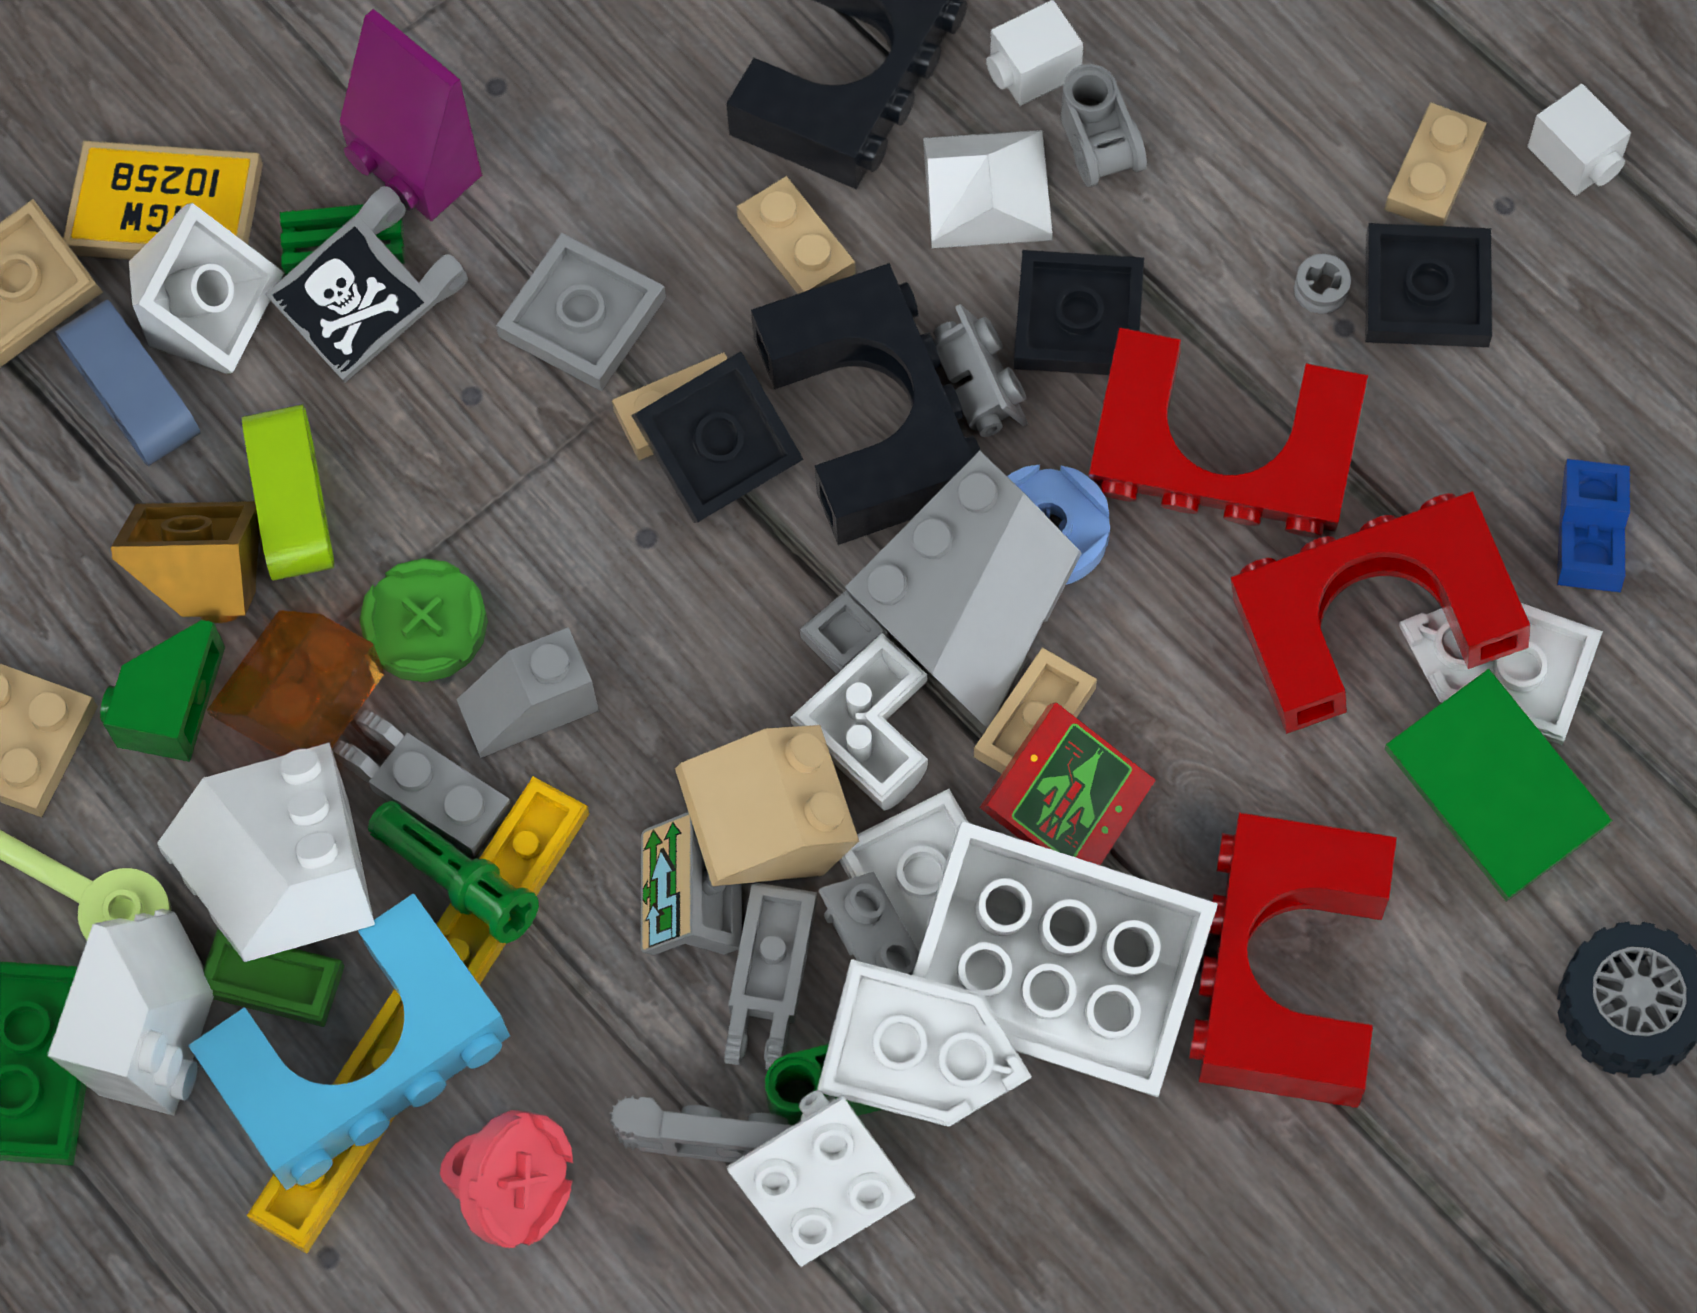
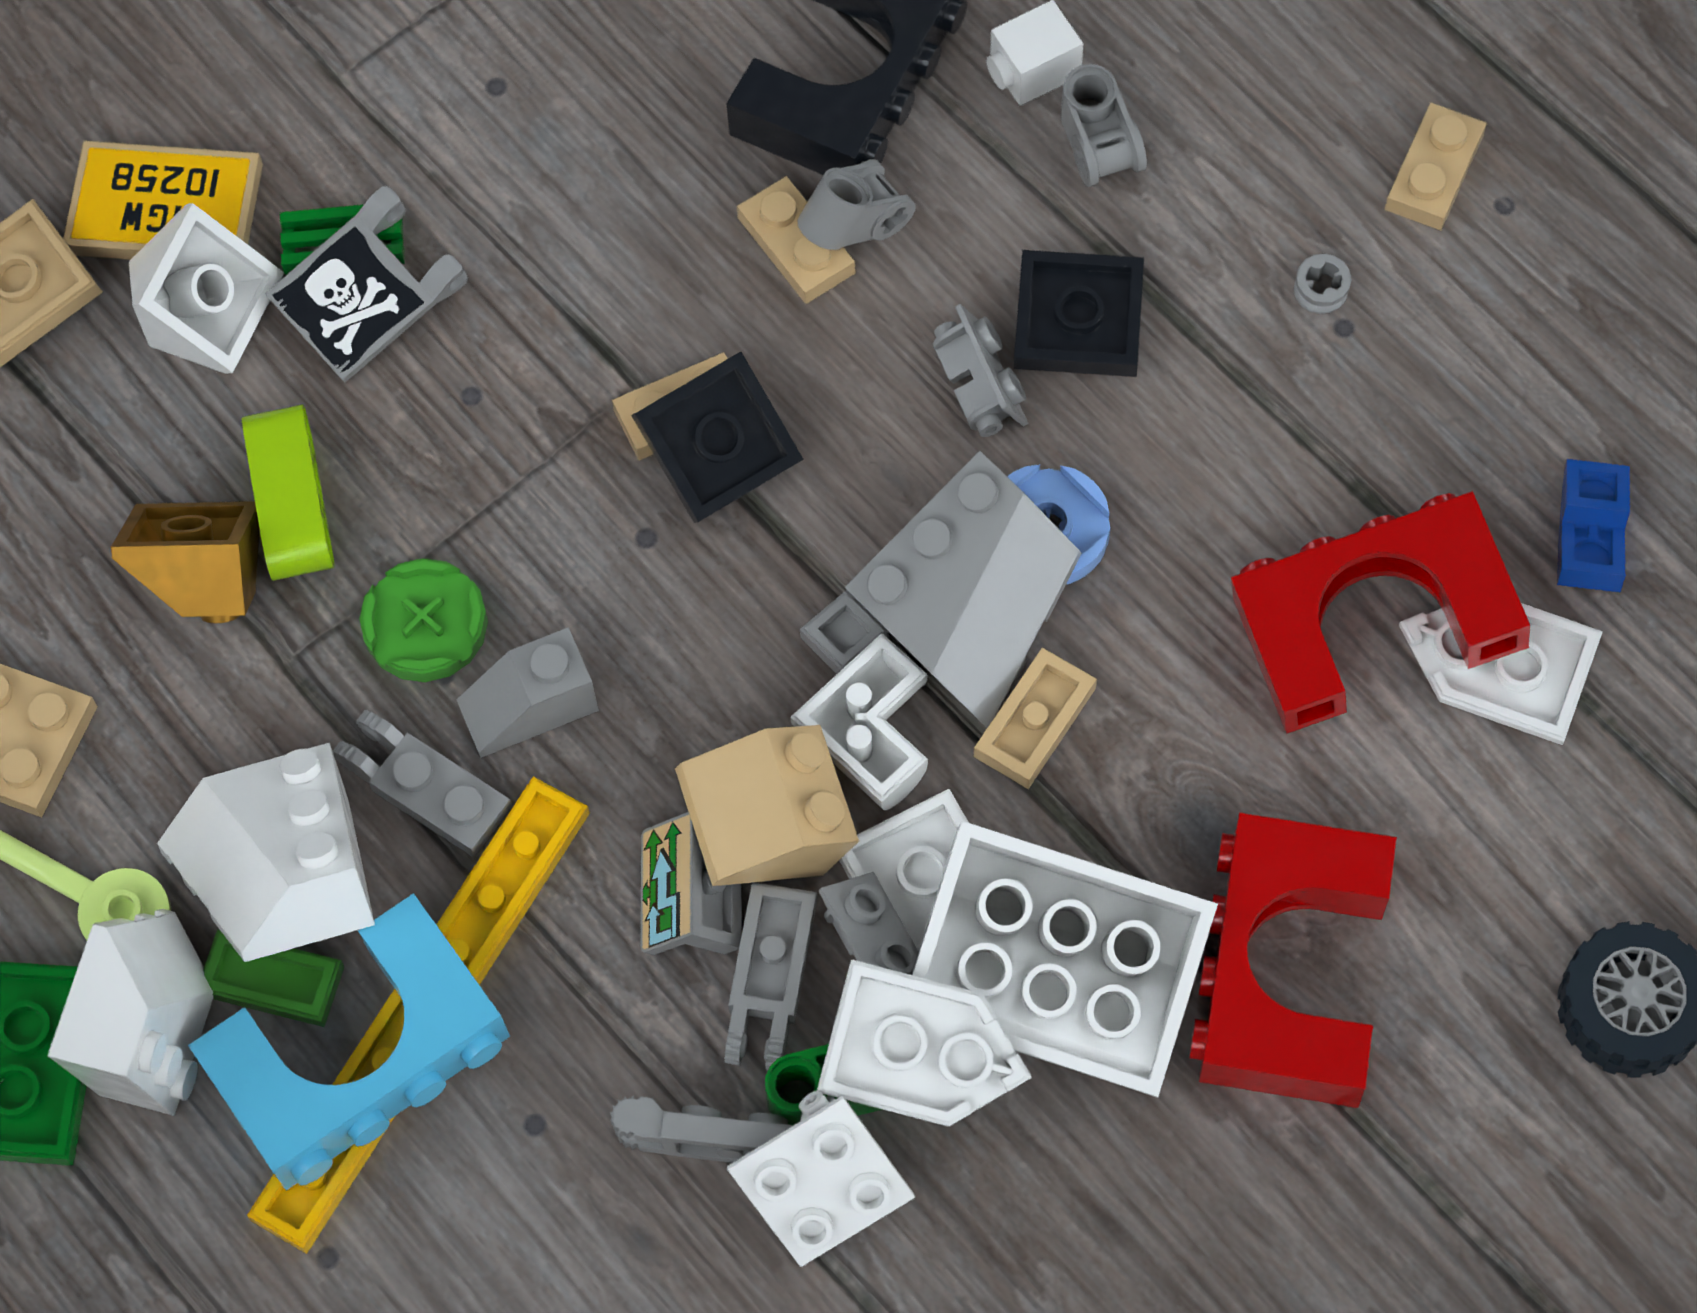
(127, 382): sand blue beam -> none
(165, 694): green slope -> none
(299, 683): clear orange slope -> none
(407, 120): magenta slope -> none
(471, 884): green pin -> none
(511, 1177): coral tile -> none
(581, 311): light grey plate -> none
(854, 207): none -> light grey piece
(872, 326): black arch -> none
(987, 189): white slope -> none
(1067, 789): tile -> none
(1296, 487): red arch -> none
(1428, 285): black plate -> none
(1498, 785): green tile -> none
(1579, 140): white brick -> none

